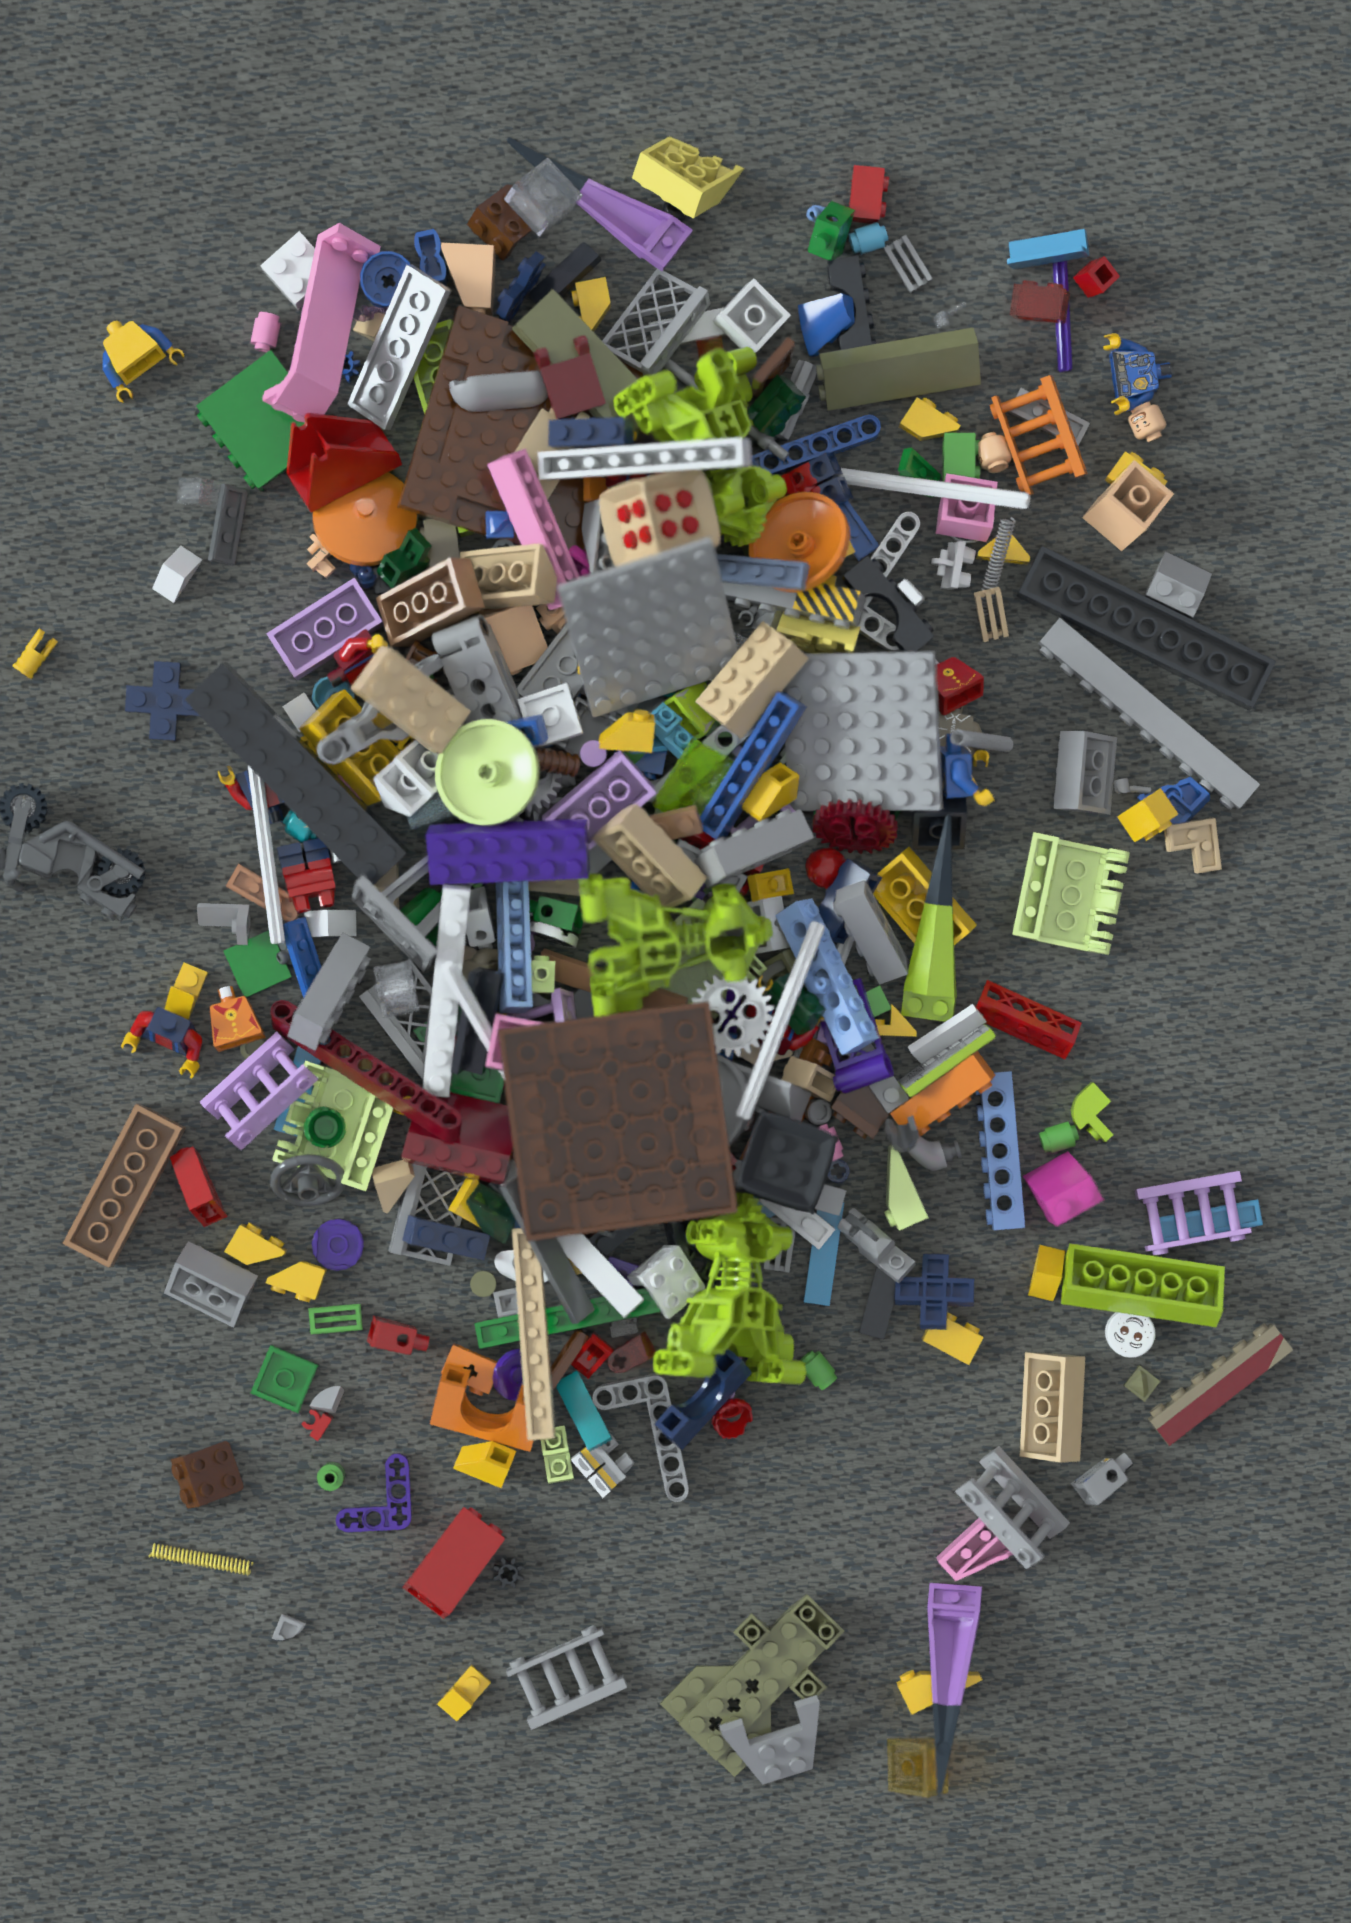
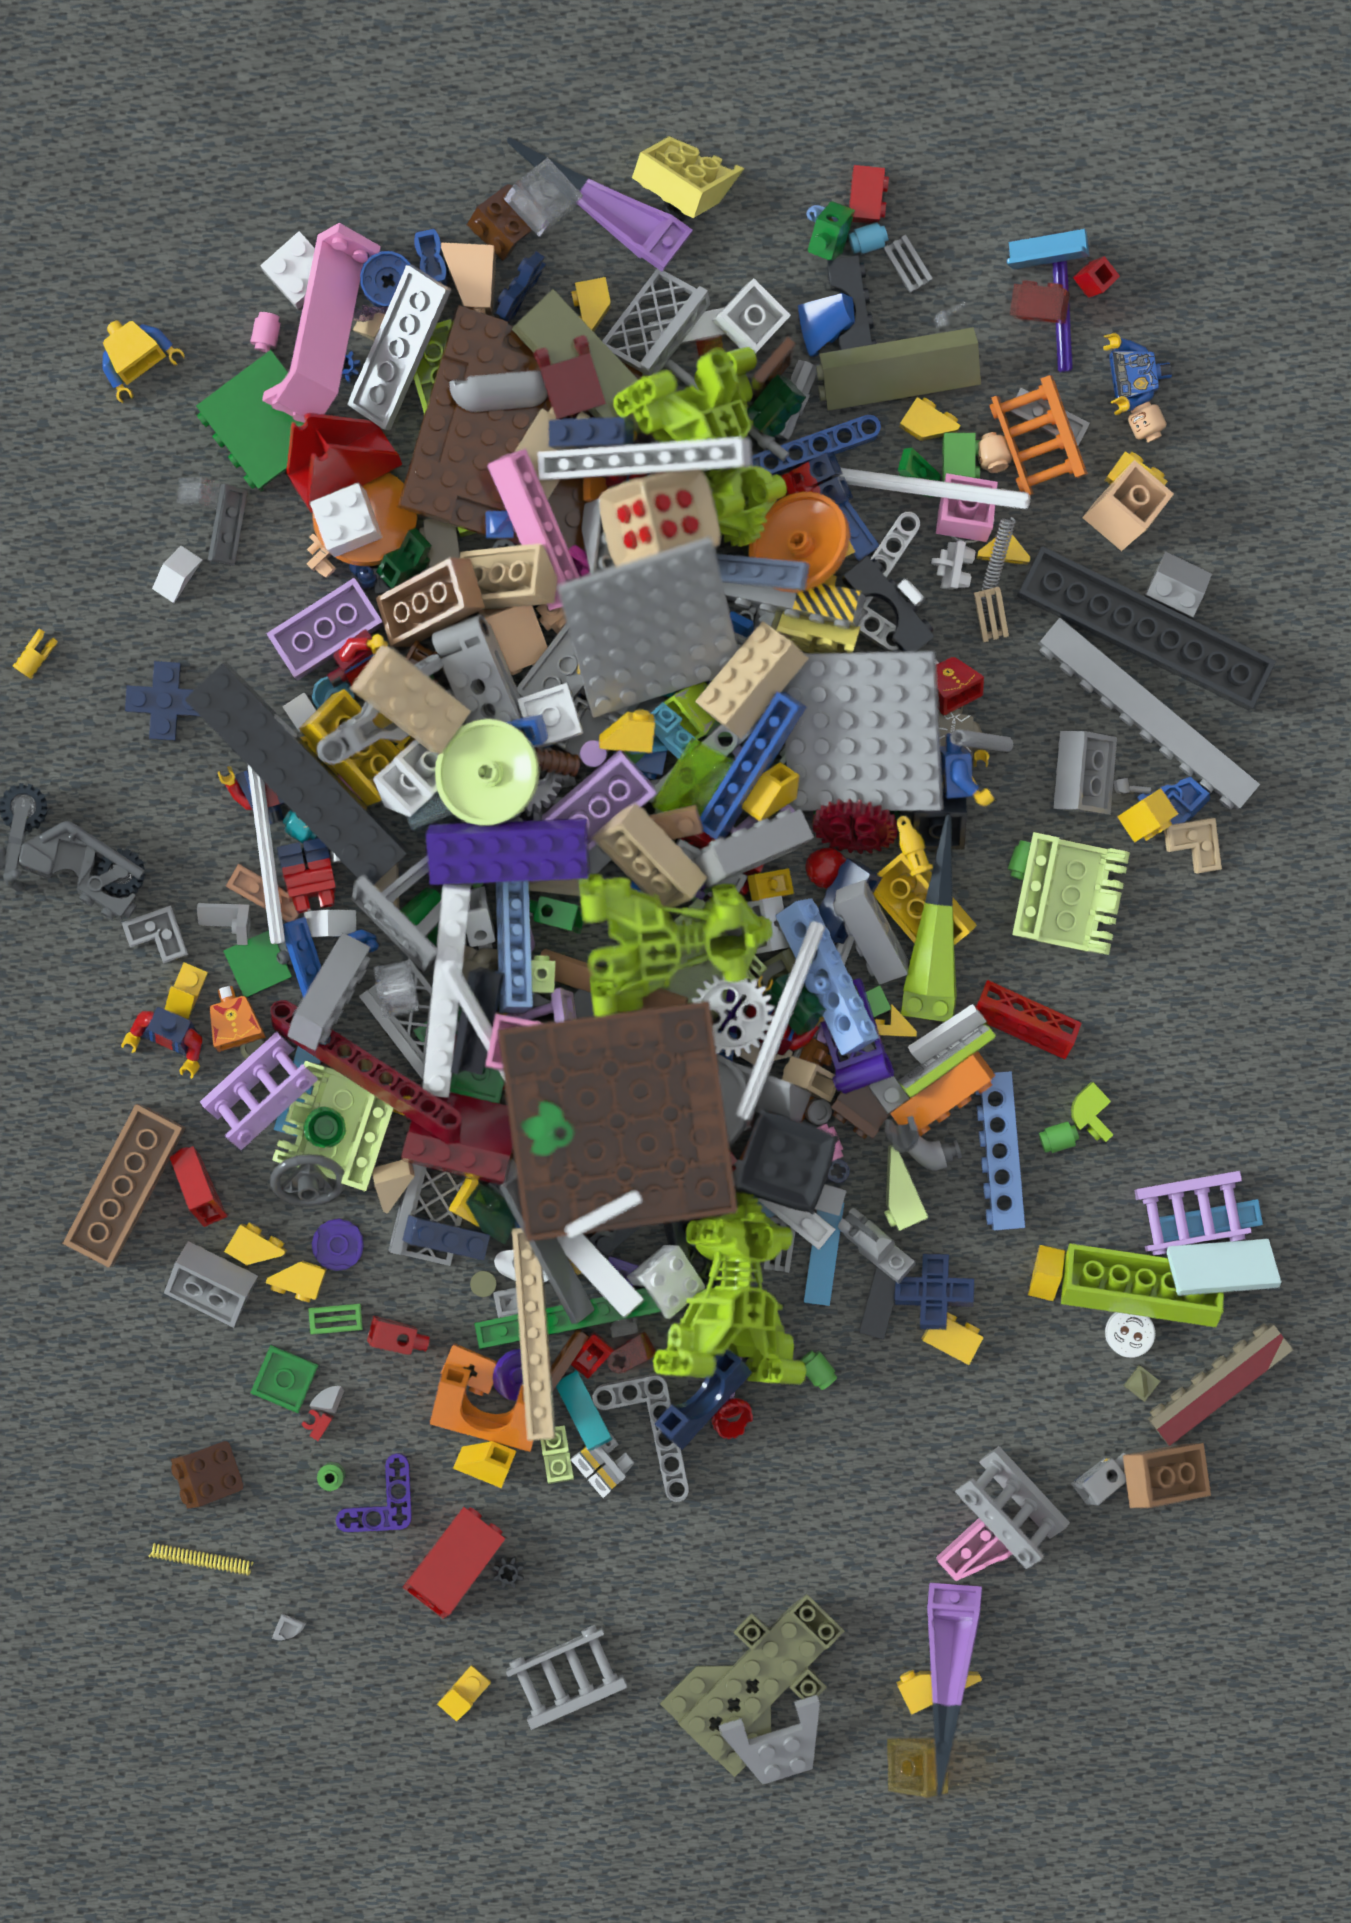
(159, 926): none -> light grey brick
(346, 520): none -> white brick
(366, 938): none -> blue arm
(543, 1129): none -> green plate
(553, 934): white tile -> none
(567, 273): black tile -> none
(603, 1213): none -> white tile
(741, 625): none -> blue tile
(911, 845): none -> yellow piece
(1019, 860): none -> bright green brick
(1052, 1407): tan slope -> none
(1062, 1188): dark pink slope -> none
(1166, 1475): none -> medium nougat brick
(1223, 1267): none -> light aqua tile

